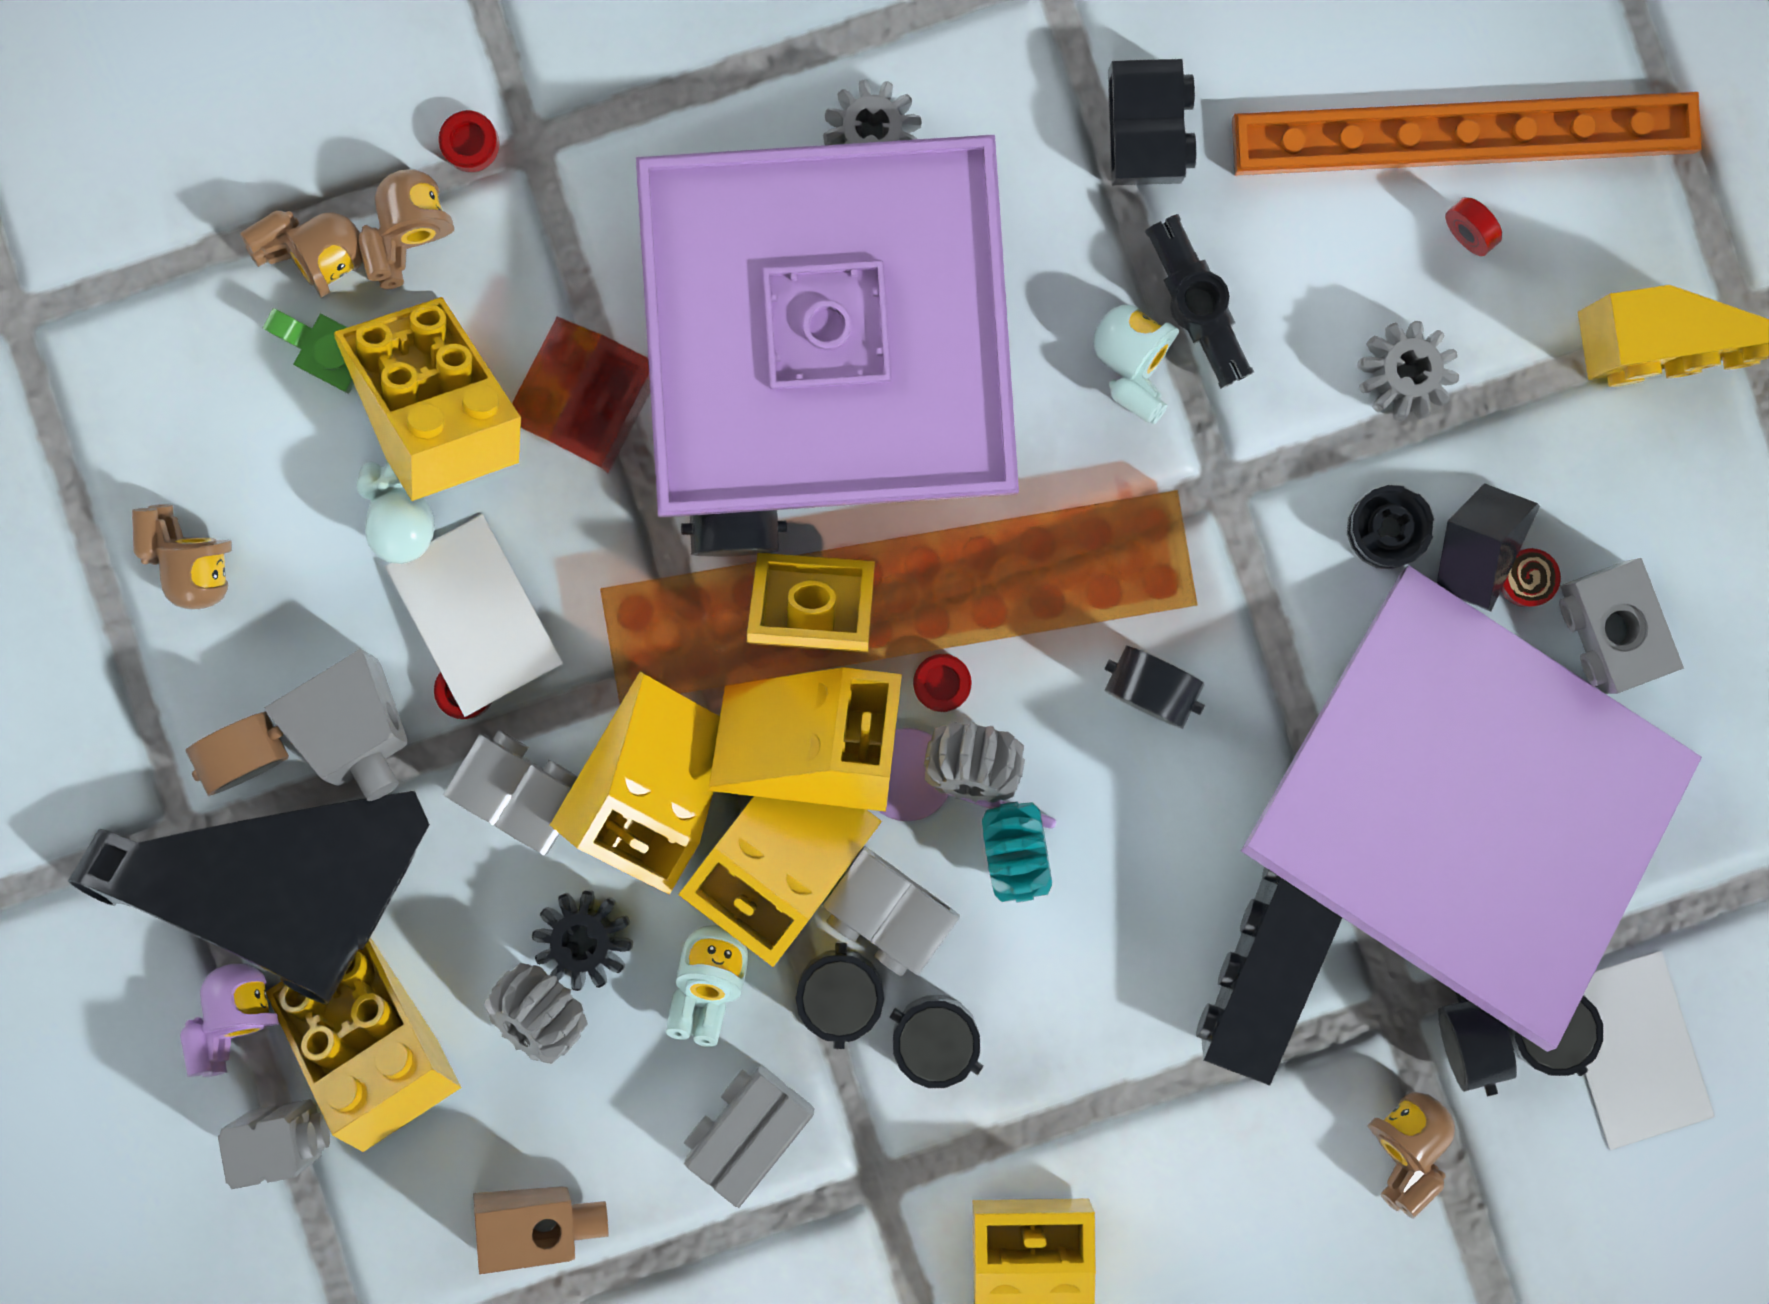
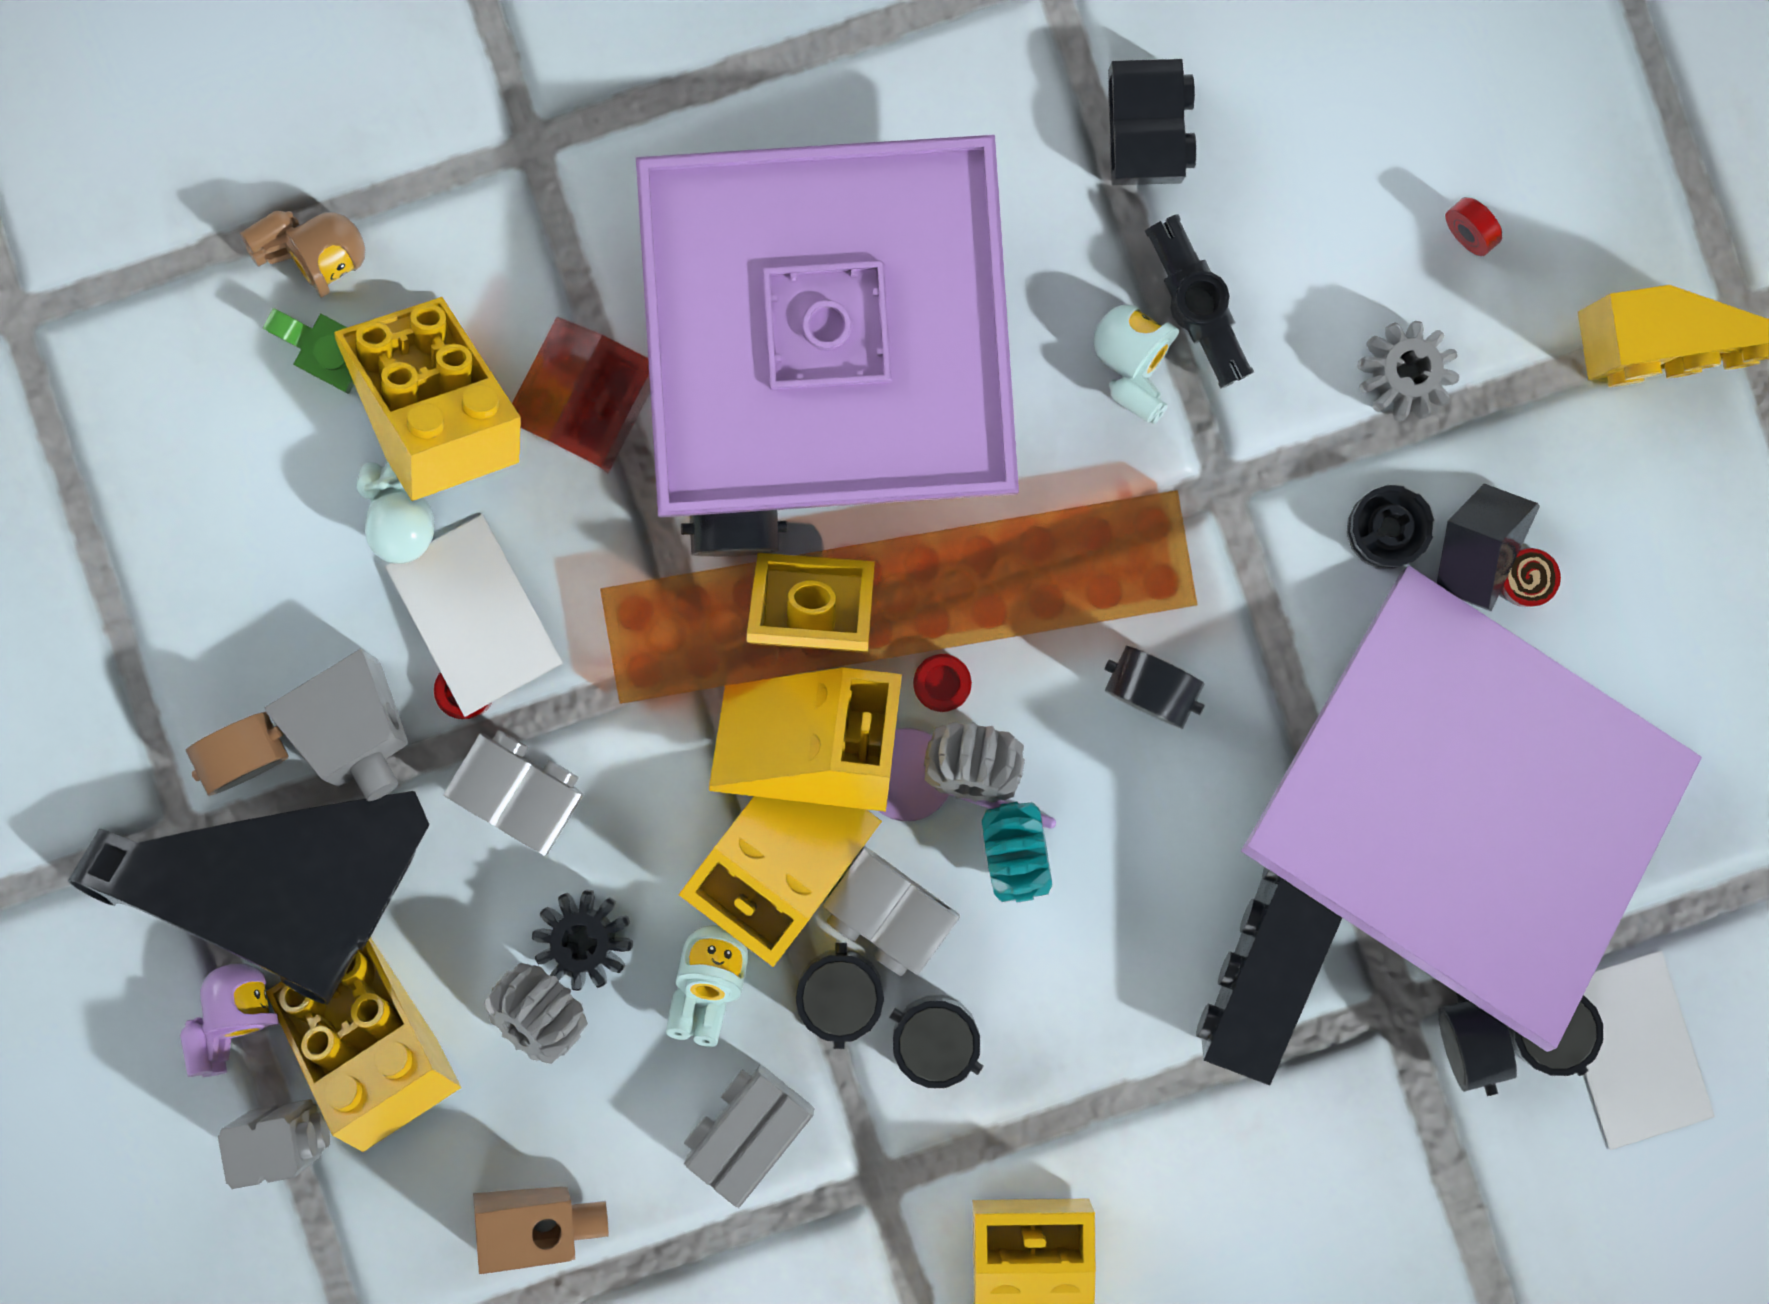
(188, 566): medium nougat piece -> none
(407, 218): medium nougat piece -> none
(469, 141): red tile -> none
(645, 786): yellow slope -> none
(874, 110): light grey gear -> none
(1414, 1138): medium nougat piece -> none
(1466, 133): orange tile -> none
(1648, 644): light grey brick -> none

